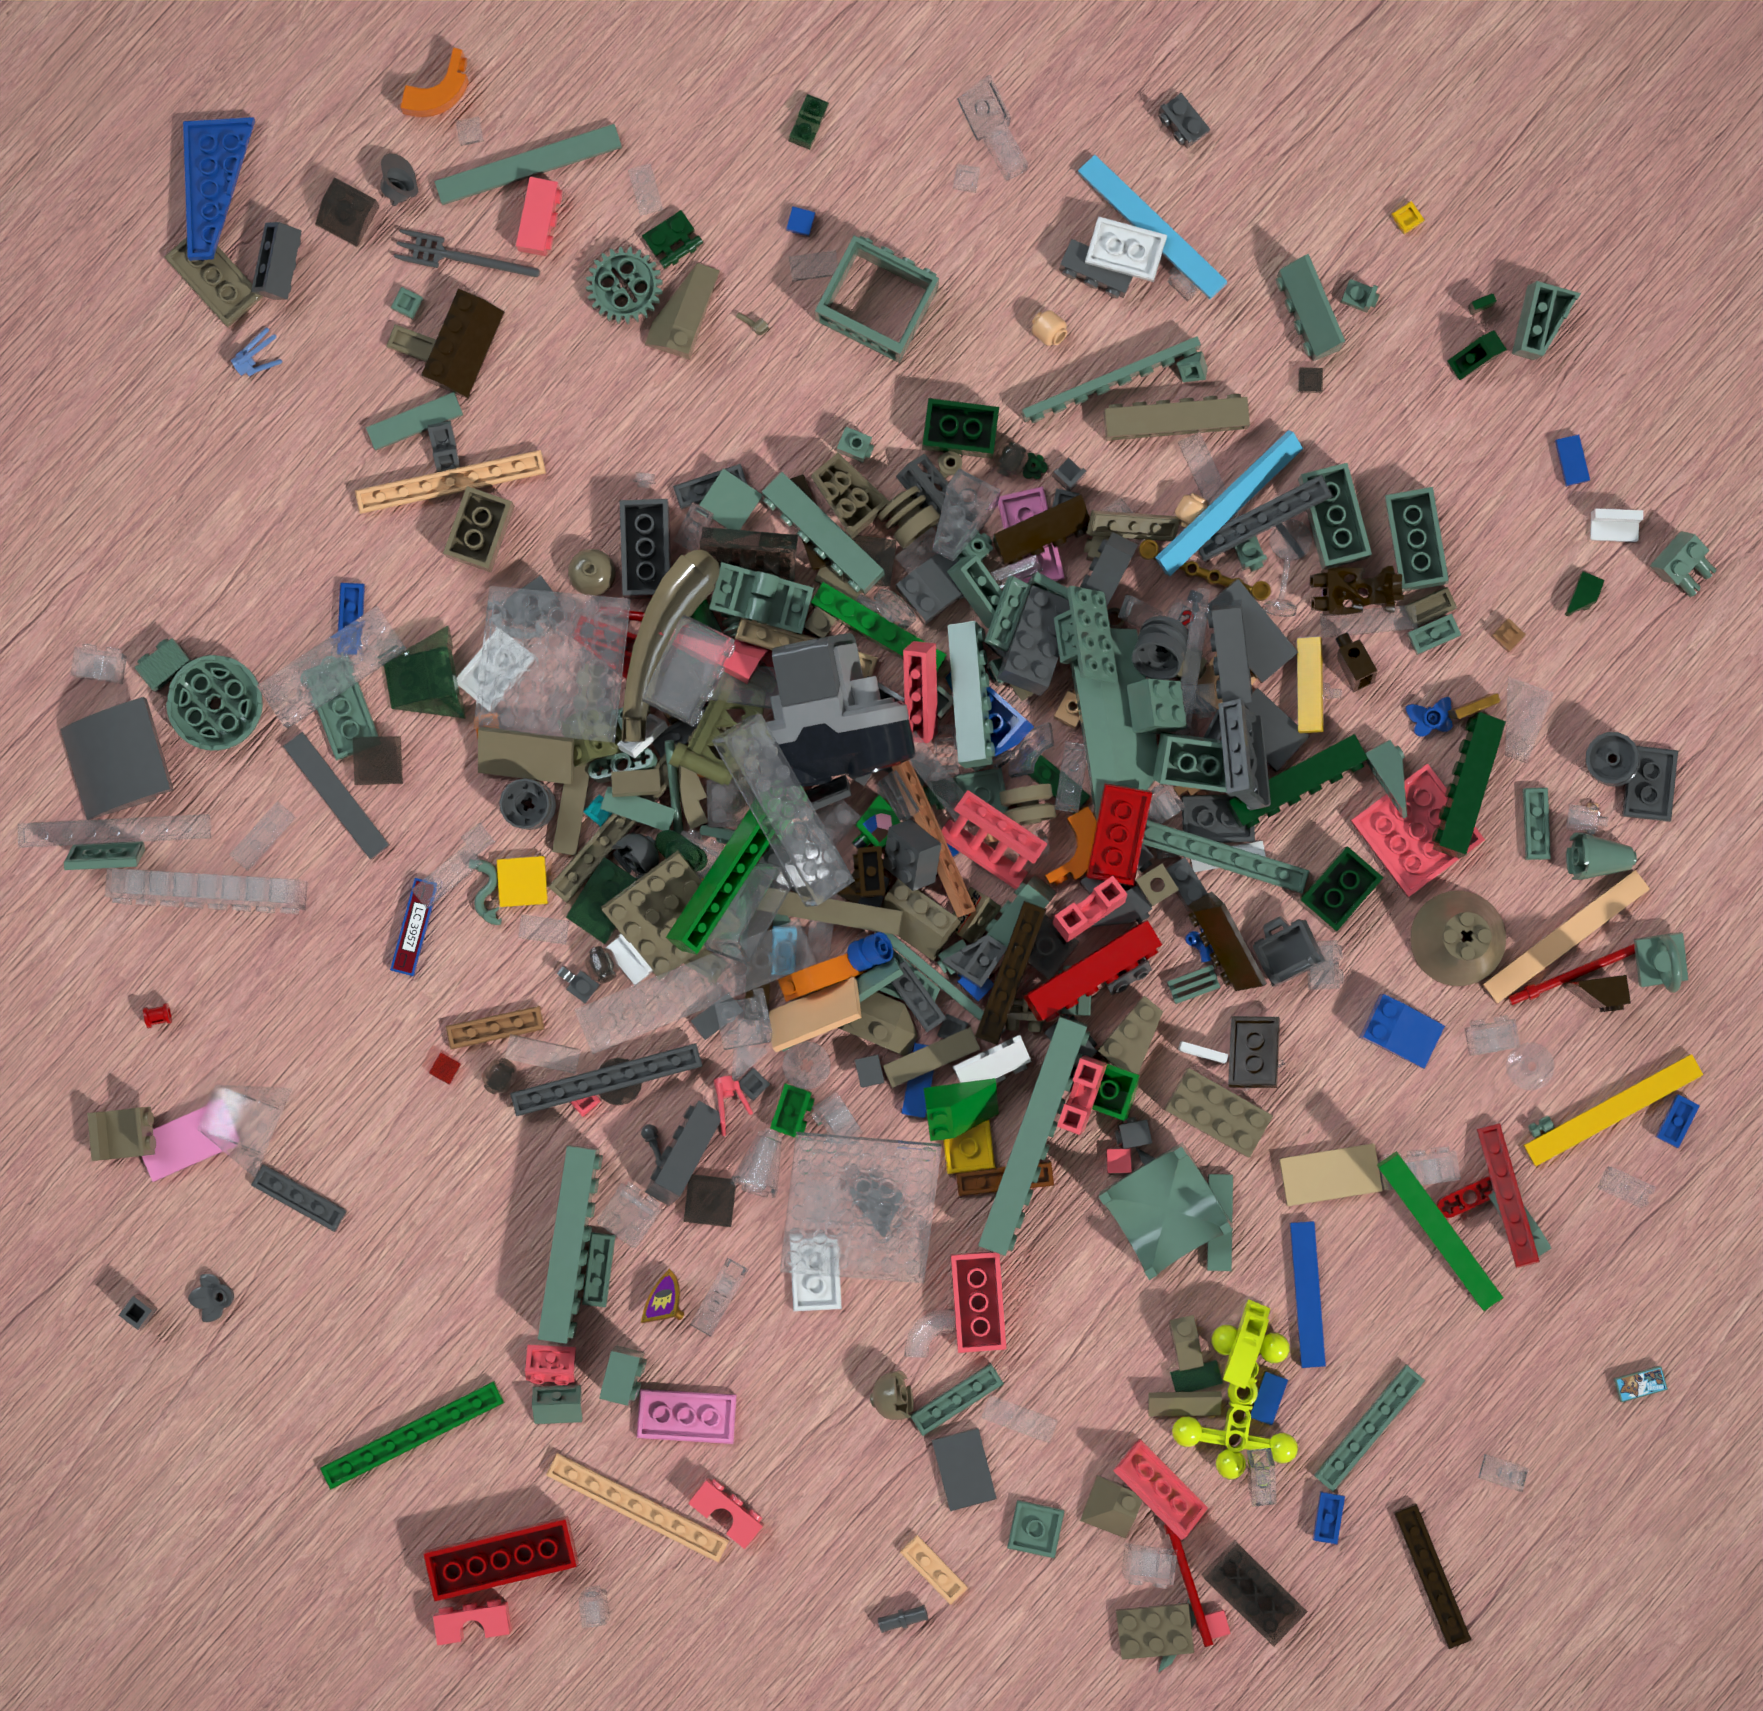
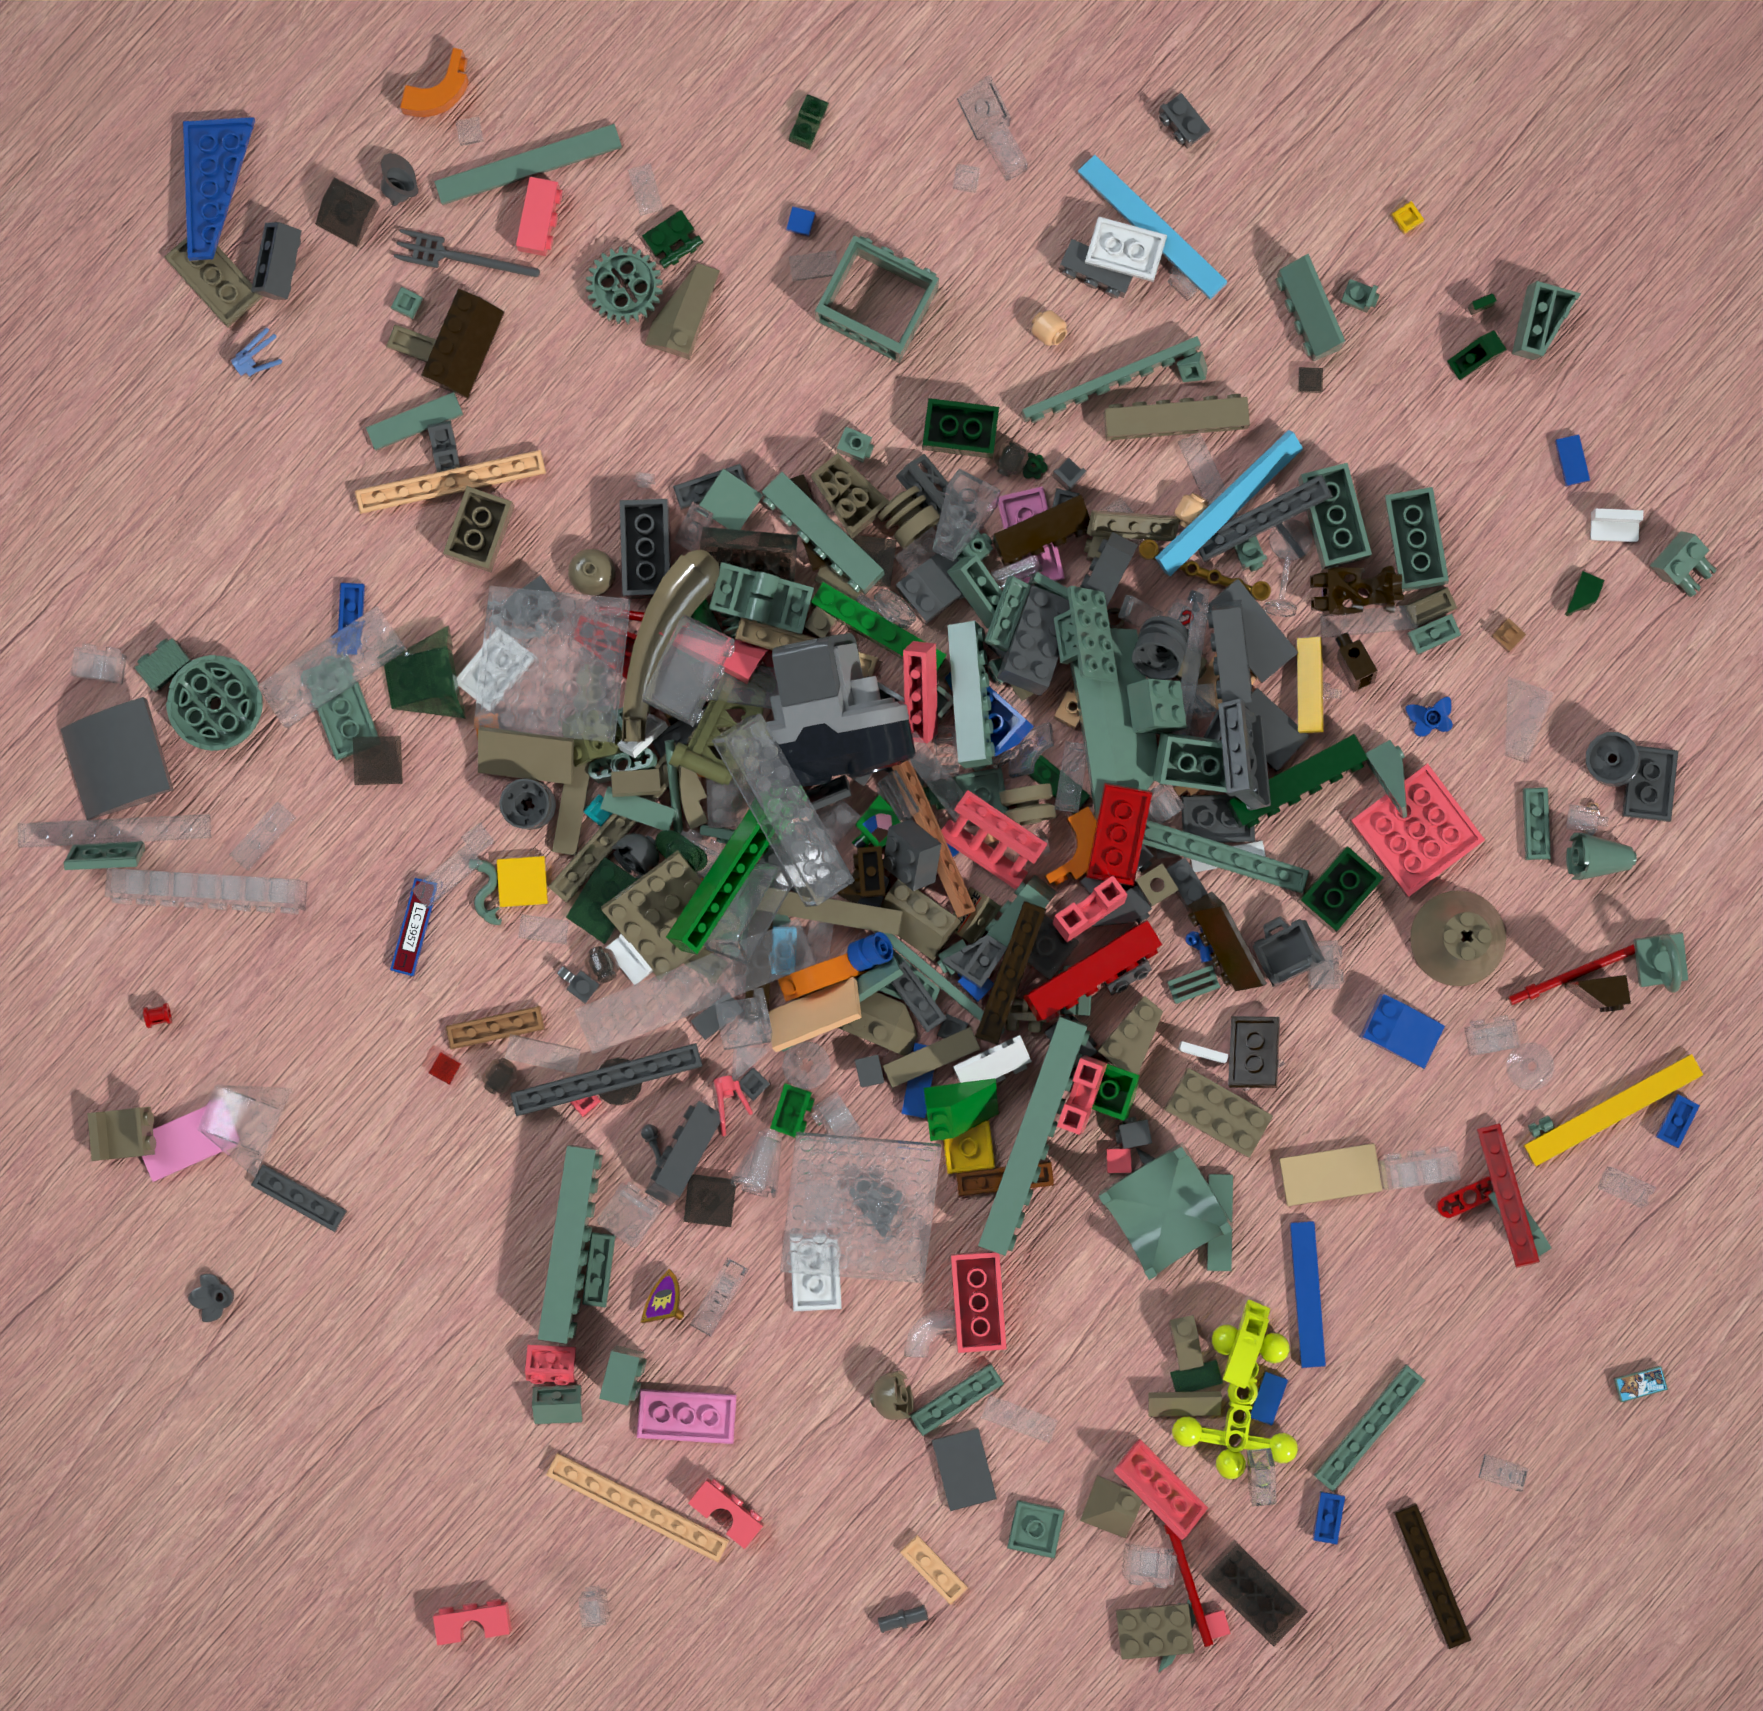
(138, 1311): dark grey brick -> none
(336, 795): dark grey tile -> none
(411, 1435): green tile -> none
(501, 1558): red brick -> none
(759, 327): dark tan hand -> none
(949, 456): dark tan brick -> none
(1440, 1231): green tile -> none
(1469, 785): dark green brick -> none
(1474, 706): pearl gold tile -> none
(1566, 936): light nougat tile -> none

